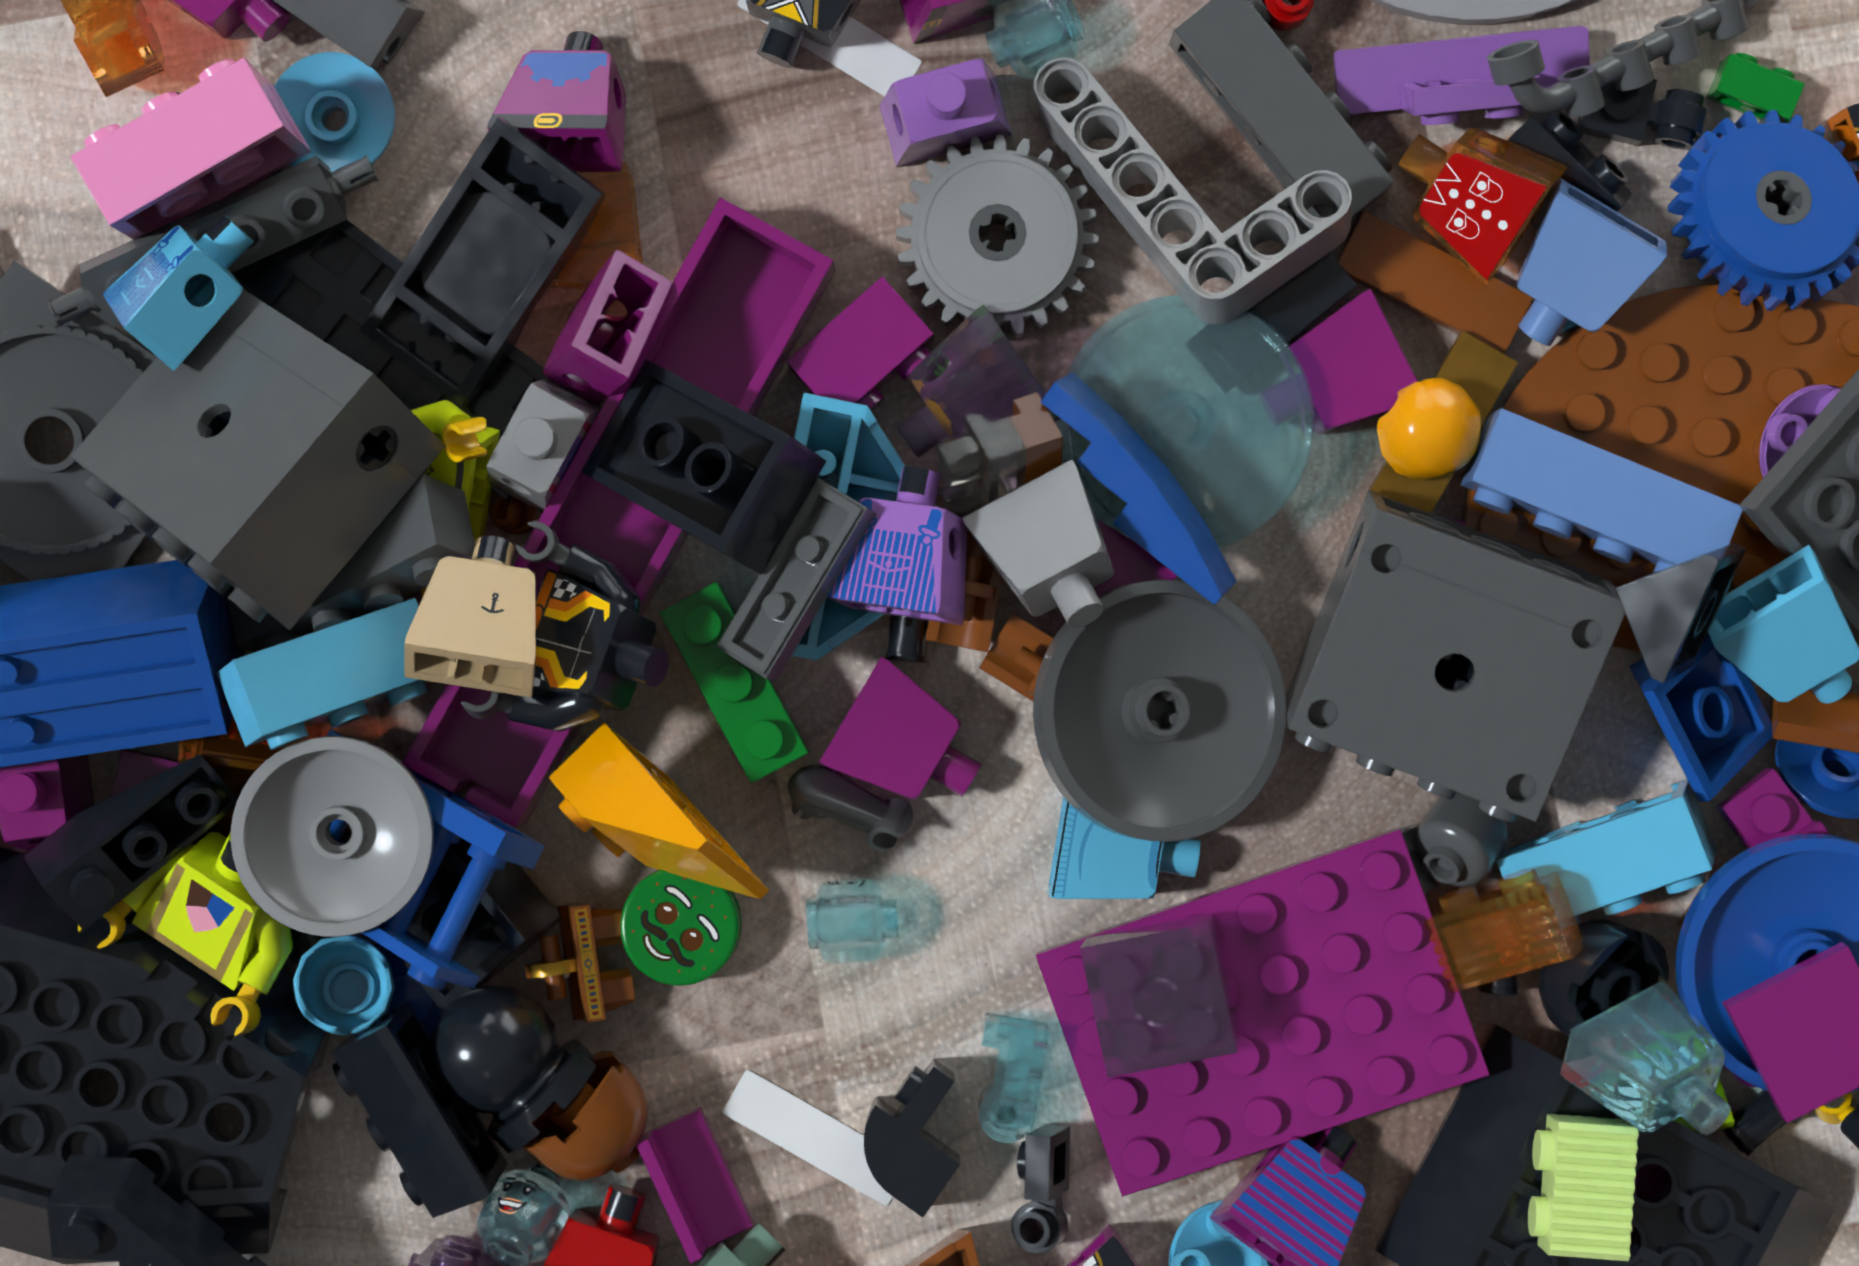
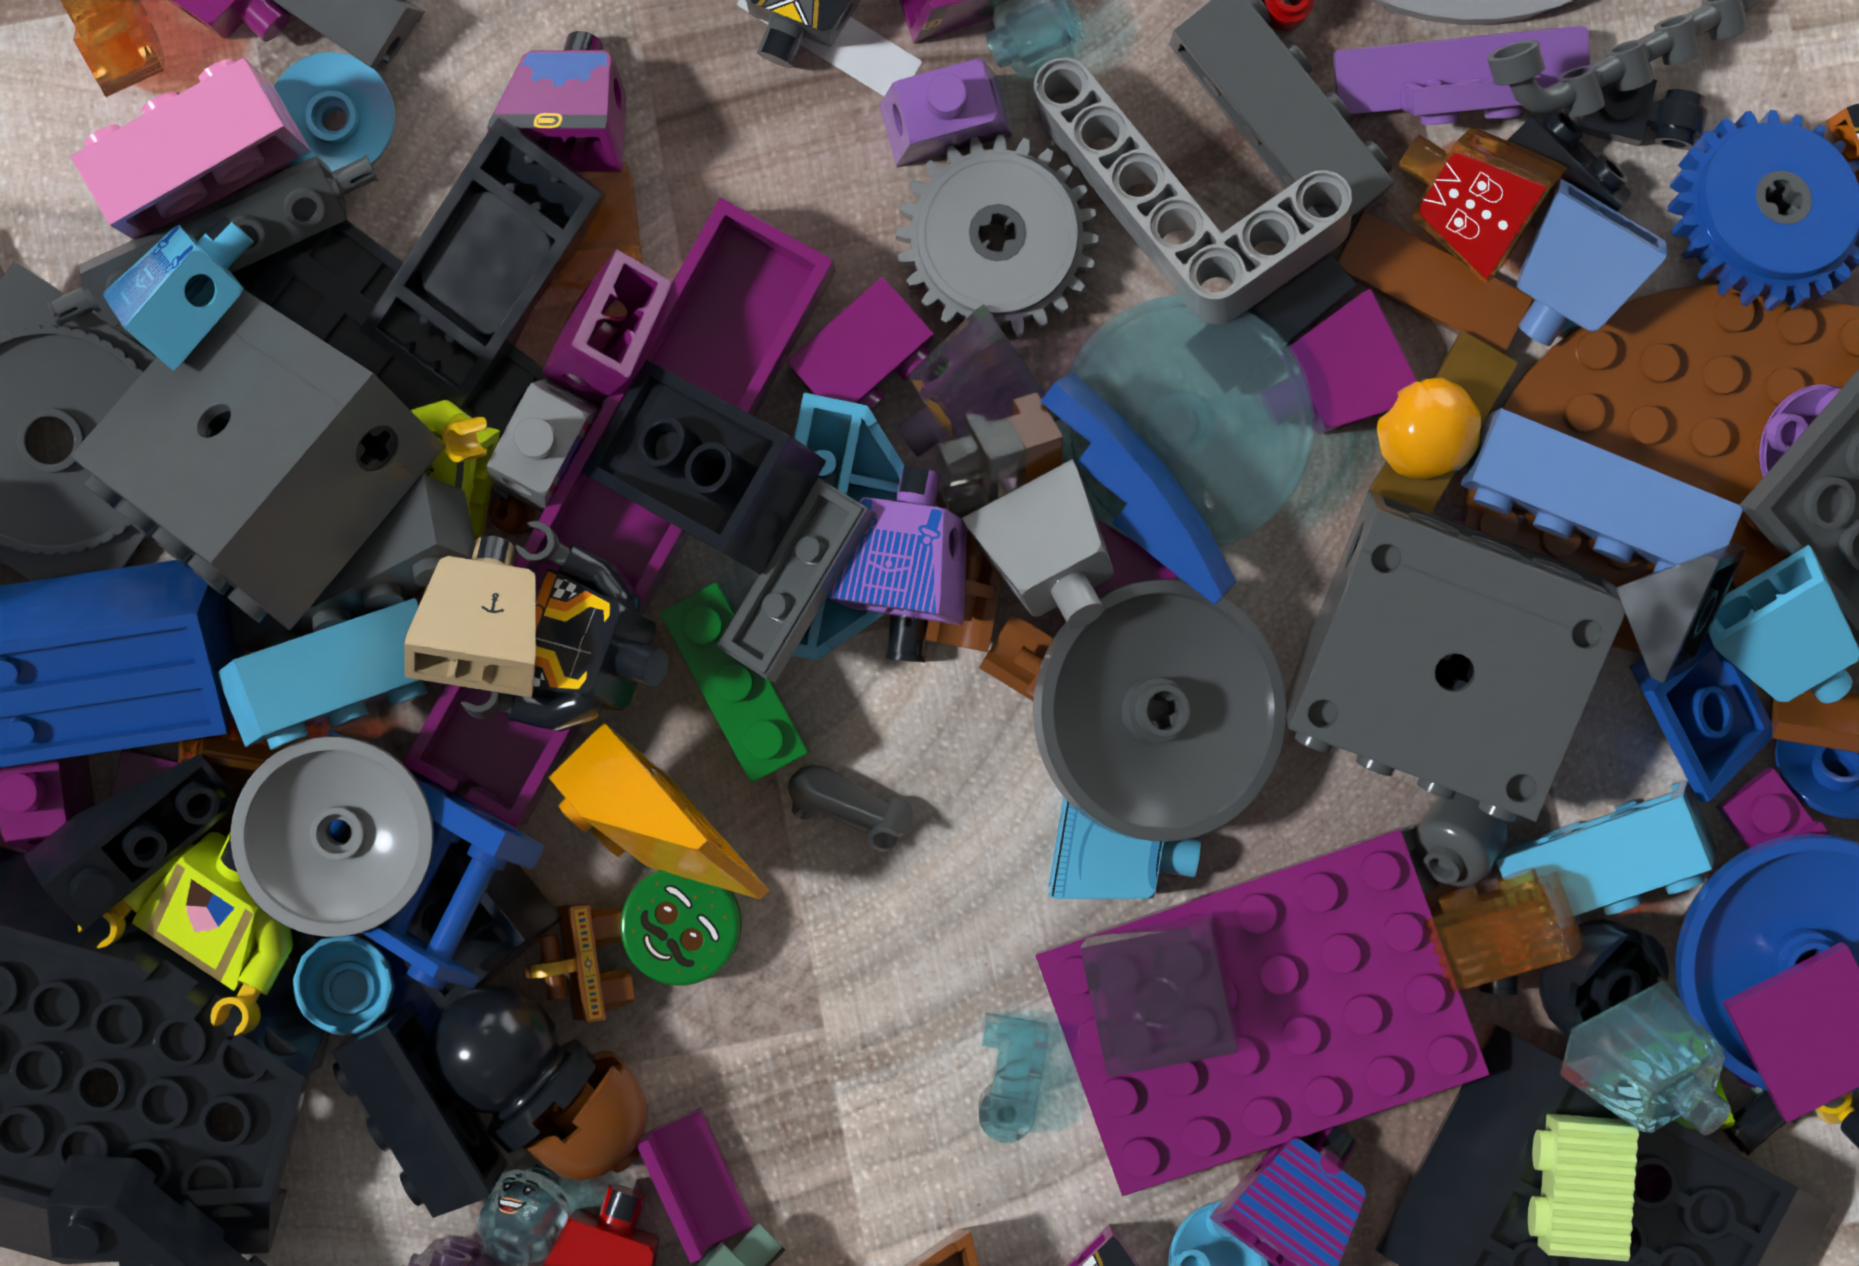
(804, 1132): white sticker -> none
(851, 921): clear light blue head -> none
(897, 1148): black brick -> none
(899, 738): magenta torso -> none
(1045, 1168): black plate -> none
(1752, 87): green piece -> none

